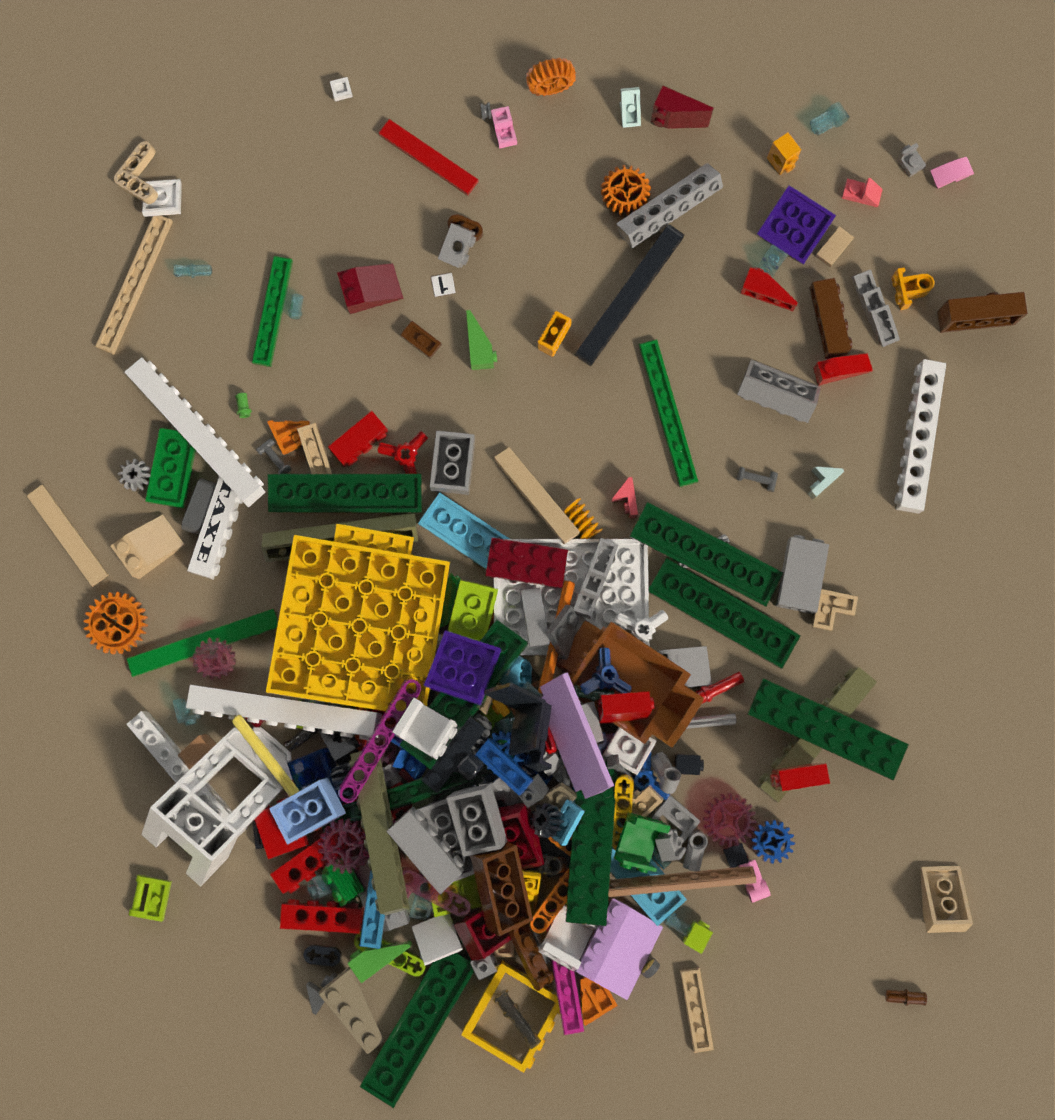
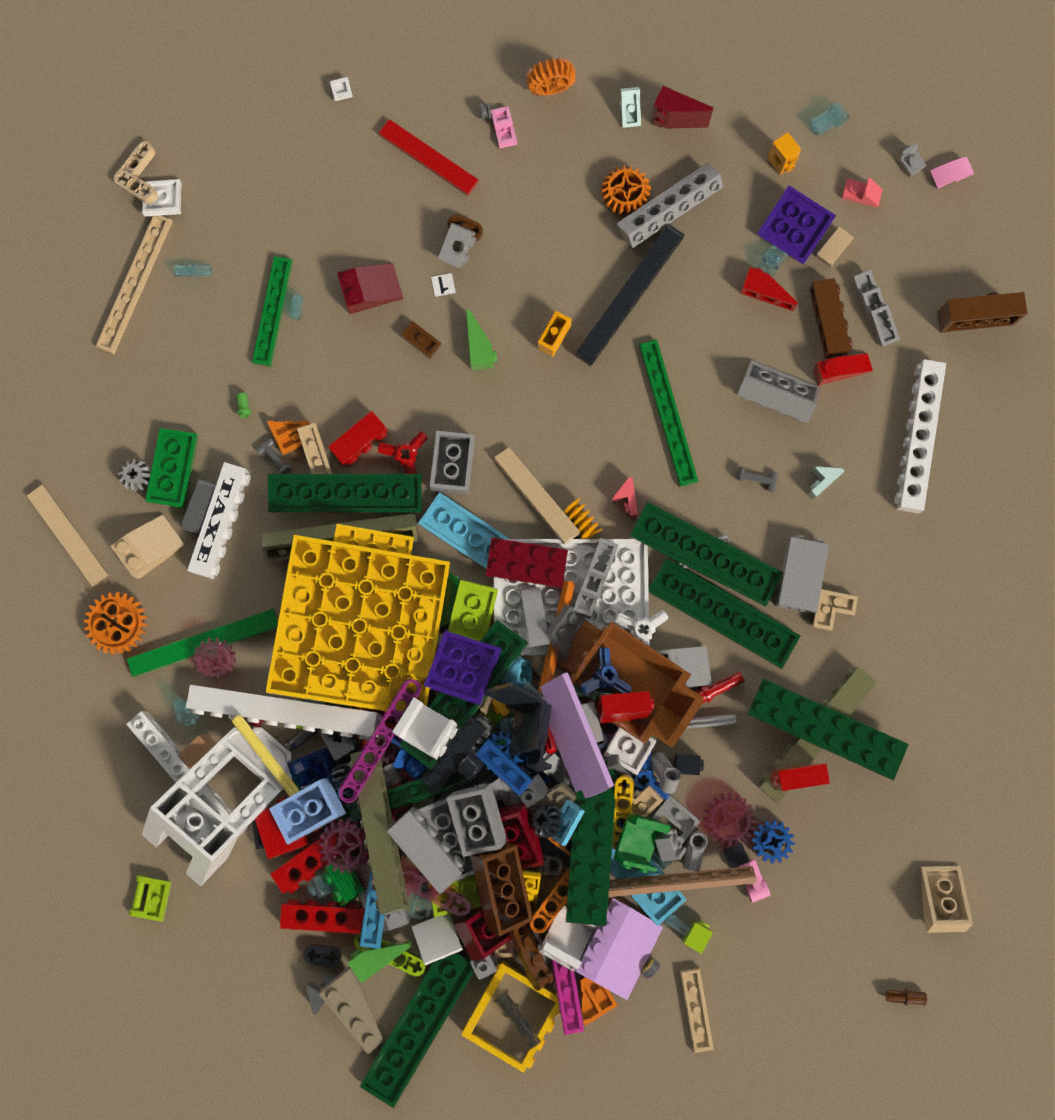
(195, 432): white brick -> none
(909, 287): light orange pin -> none

